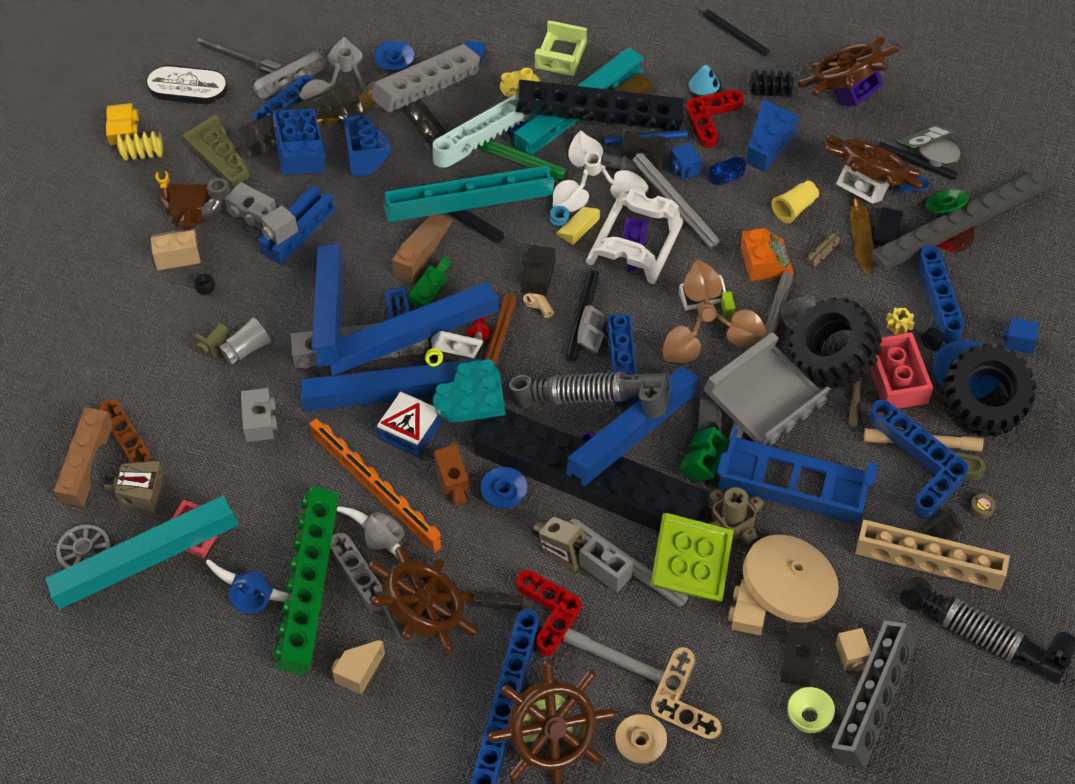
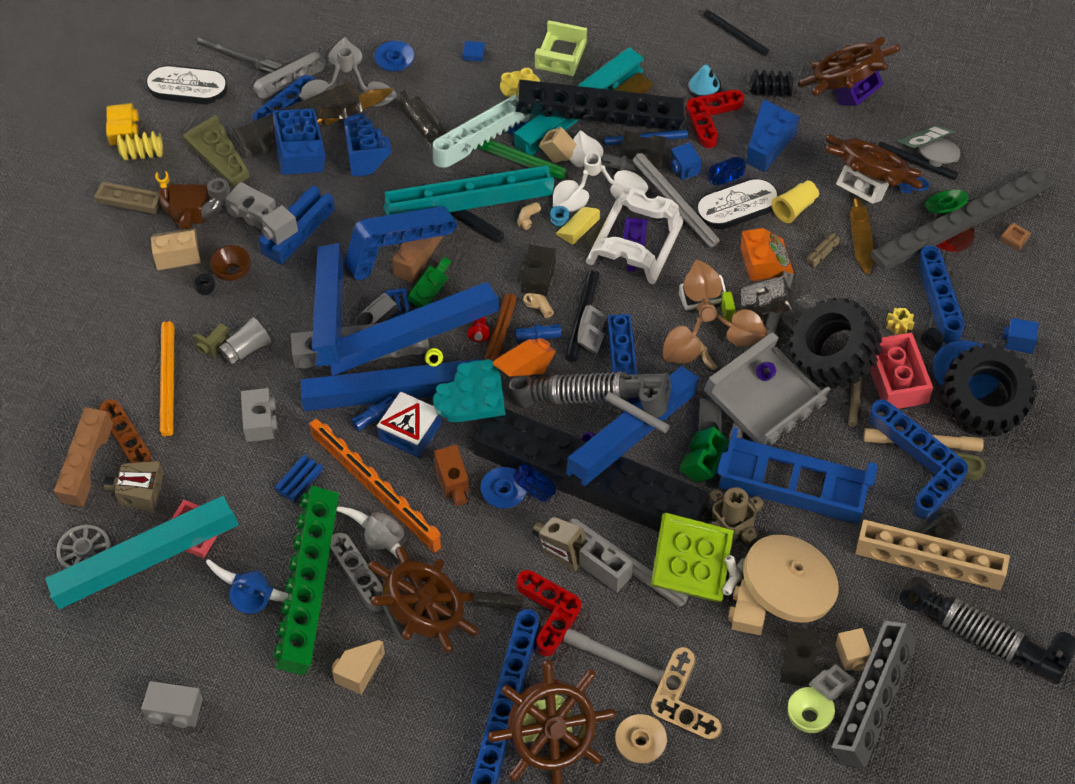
(127, 197): none -> dark tan plate
(167, 379): none -> light orange axle
(172, 704): none -> light grey brick
(228, 257): none -> reddish brown piece
(285, 489): none -> blue tile
(372, 415): none -> blue pin
(381, 310): none -> dark grey piece
(393, 229): none -> blue beam
(425, 78): light grey brick -> none
(456, 344): white slope -> none
(525, 213): none -> tan arm
(527, 358): none -> orange slope
(534, 483): none -> clear blue beam
(538, 331): none -> blue pin
(558, 145): none -> tan brick
(637, 412): none -> light grey bar
(705, 357): none -> tan piece
(735, 574): none -> white piece
(737, 203): none -> white tile
(766, 376): none -> dark purple hinge
(776, 301): none -> clear smoke brick
(832, 682): none -> light grey slope
(887, 226): black tile -> none
(983, 506): dark tan tile -> none
(1015, 236): none -> medium nougat tile

